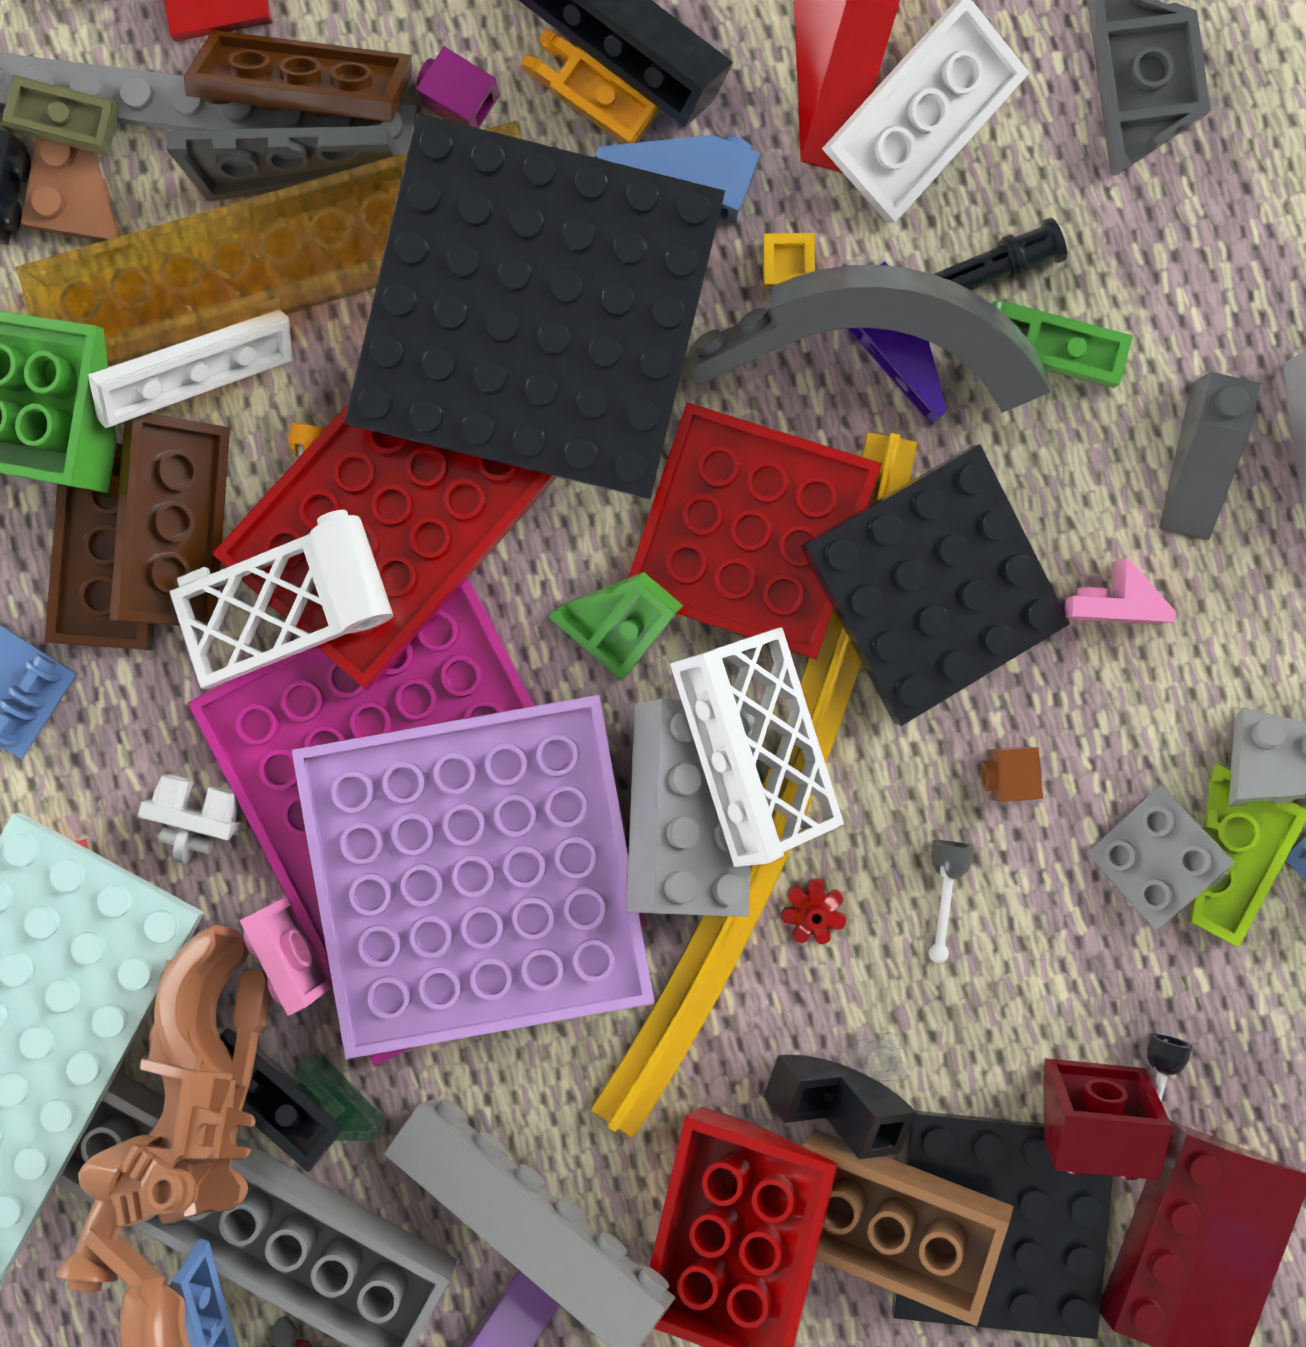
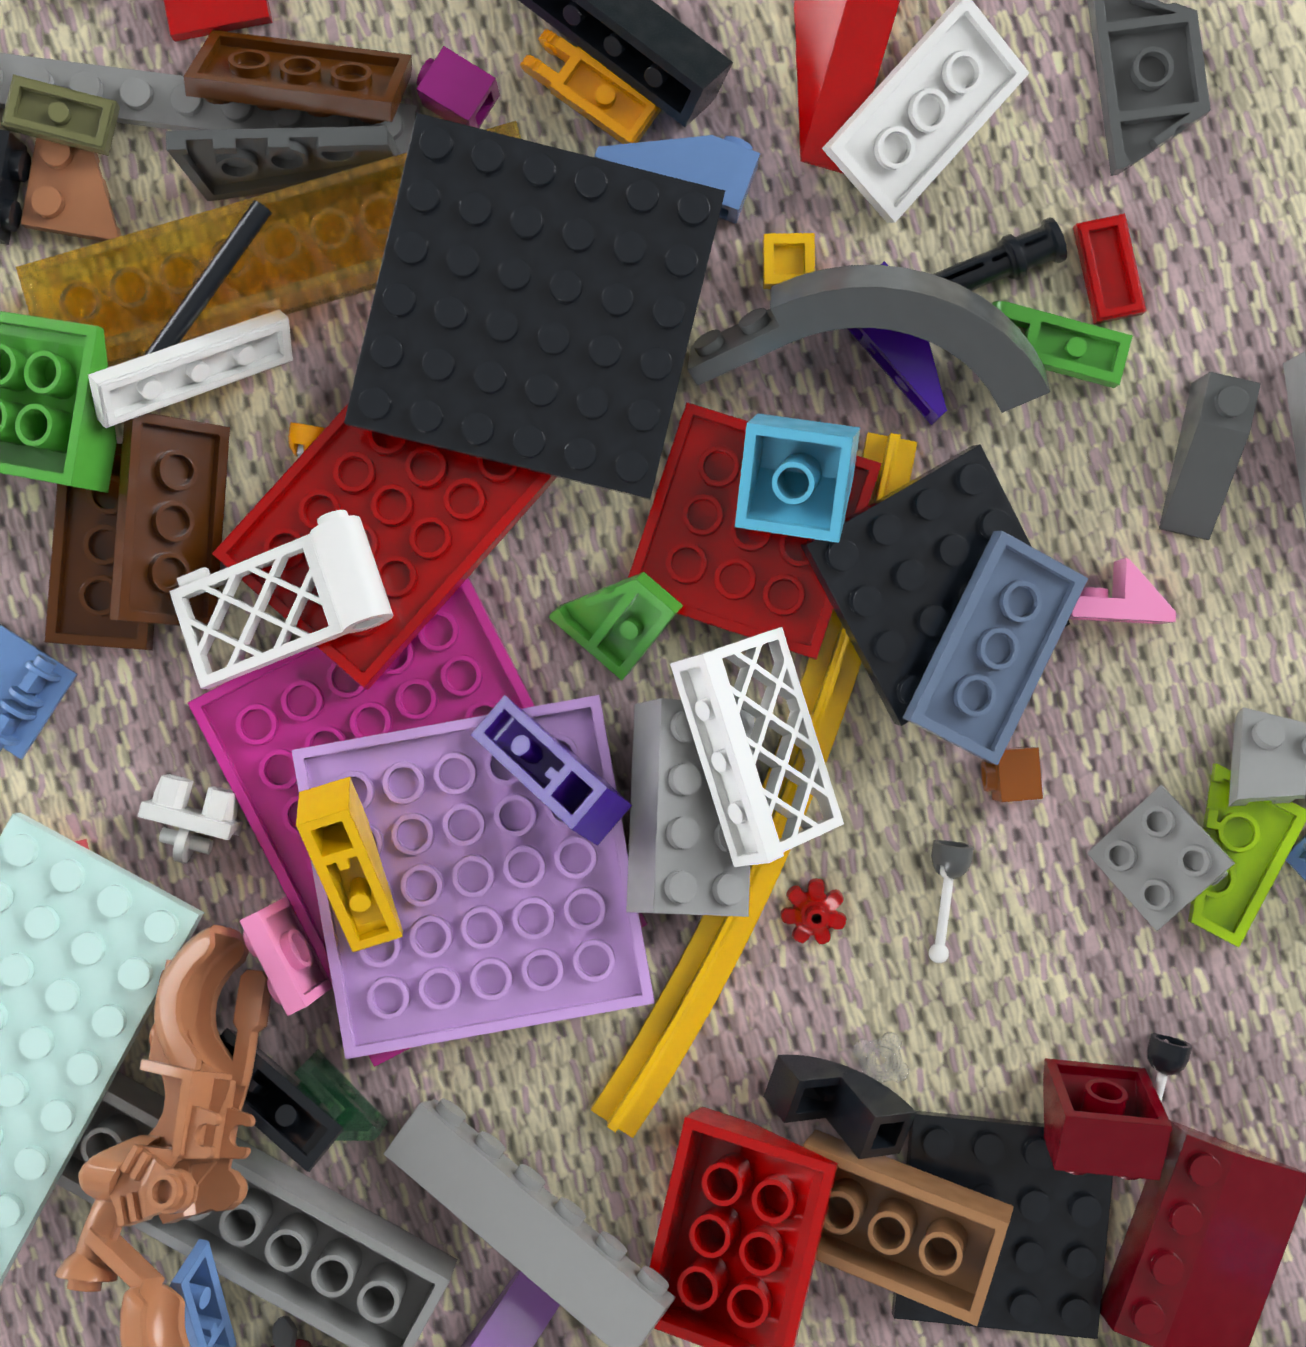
(212, 277): none -> black bar
(348, 863): none -> yellow slope
(551, 771): none -> dark purple slope
(796, 477): none -> medium azure slope
(995, 647): none -> sand blue plate
(1109, 269): none -> red tile

